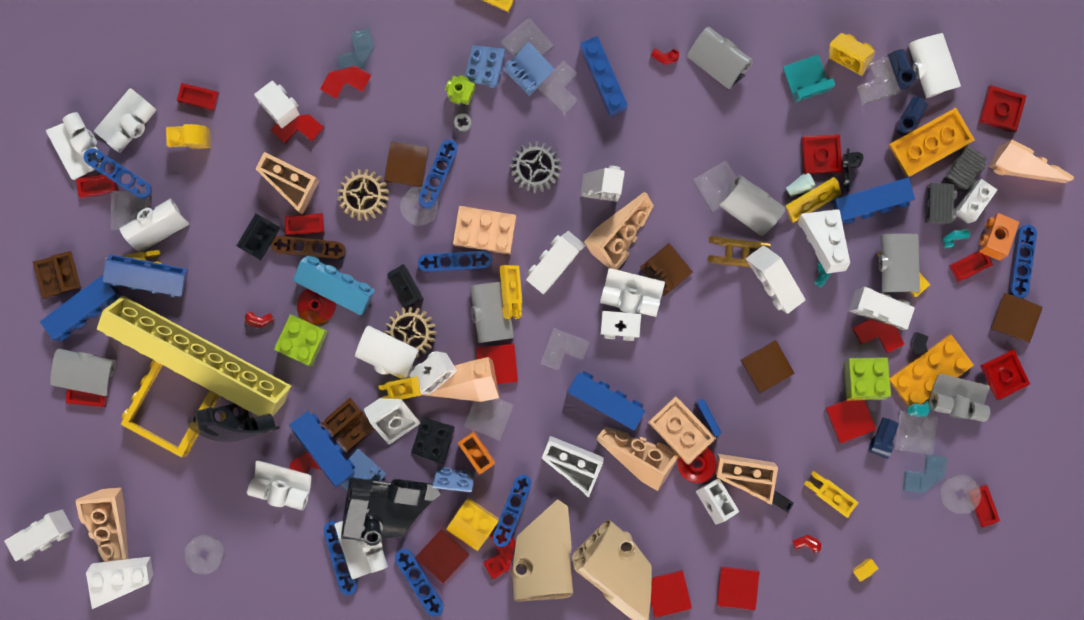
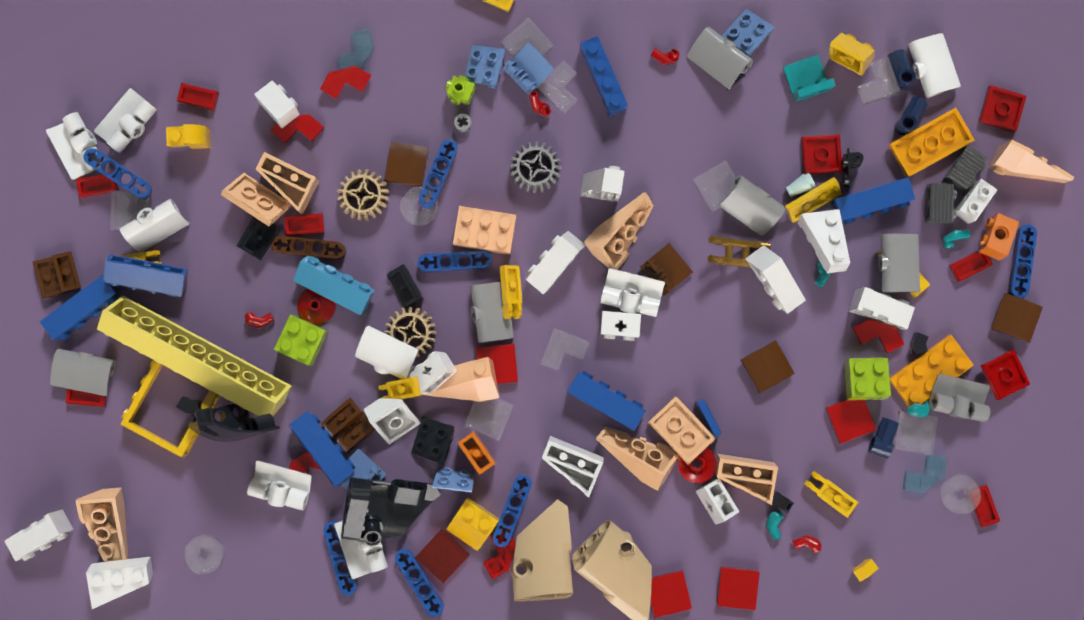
(188, 405): none -> black piece
(256, 199): none -> light nougat tile
(537, 105): none -> red arm
(748, 32): none -> medium blue hinge
(773, 522): none -> teal arm

